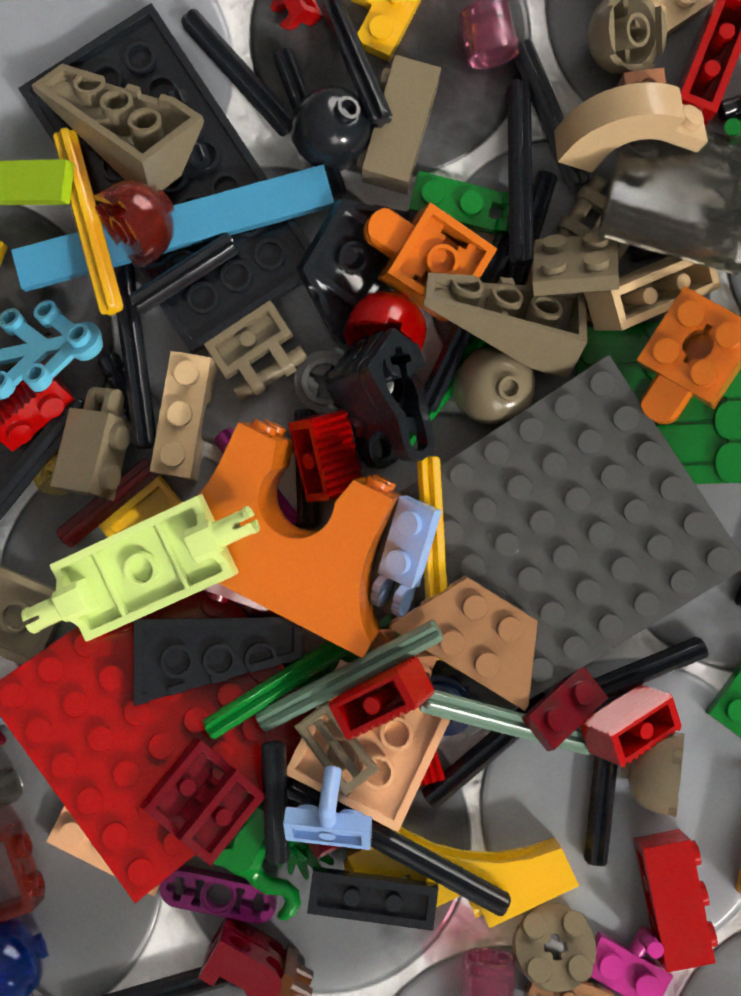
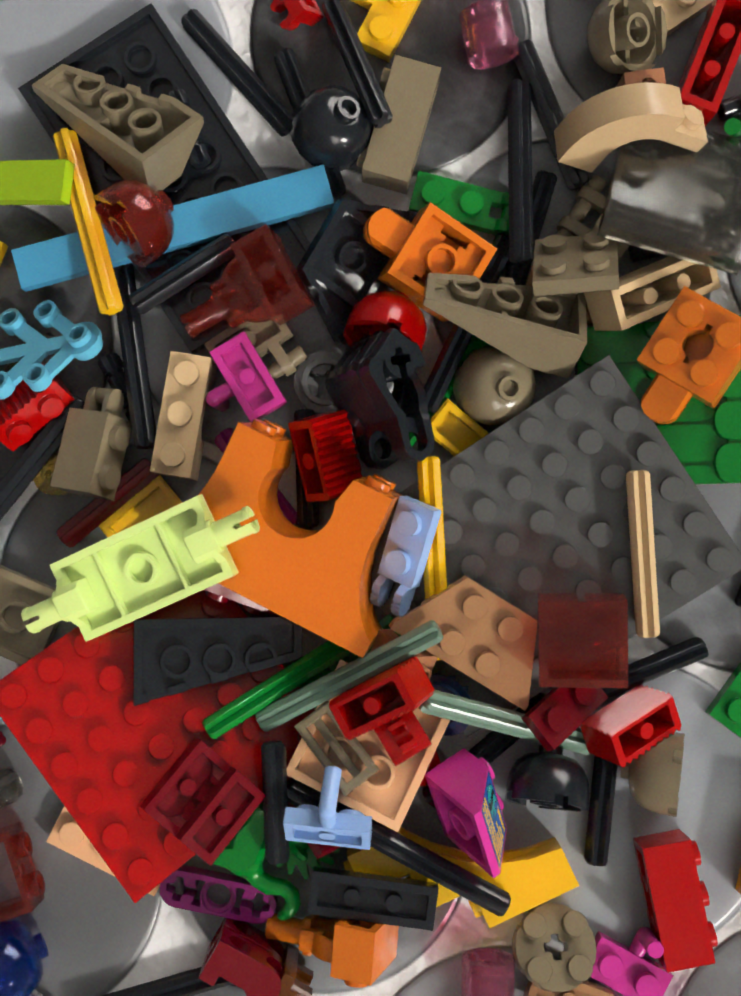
(245, 379): none -> dark pink plate
(253, 287): none -> clear red brick
(354, 948): none -> orange brick
(403, 737): none -> red tile
(454, 428): none -> yellow tile
(470, 808): none -> dark pink slope
(548, 781): none -> black cylinder
(583, 640): none -> clear red piece
(642, 553): none -> tan axle

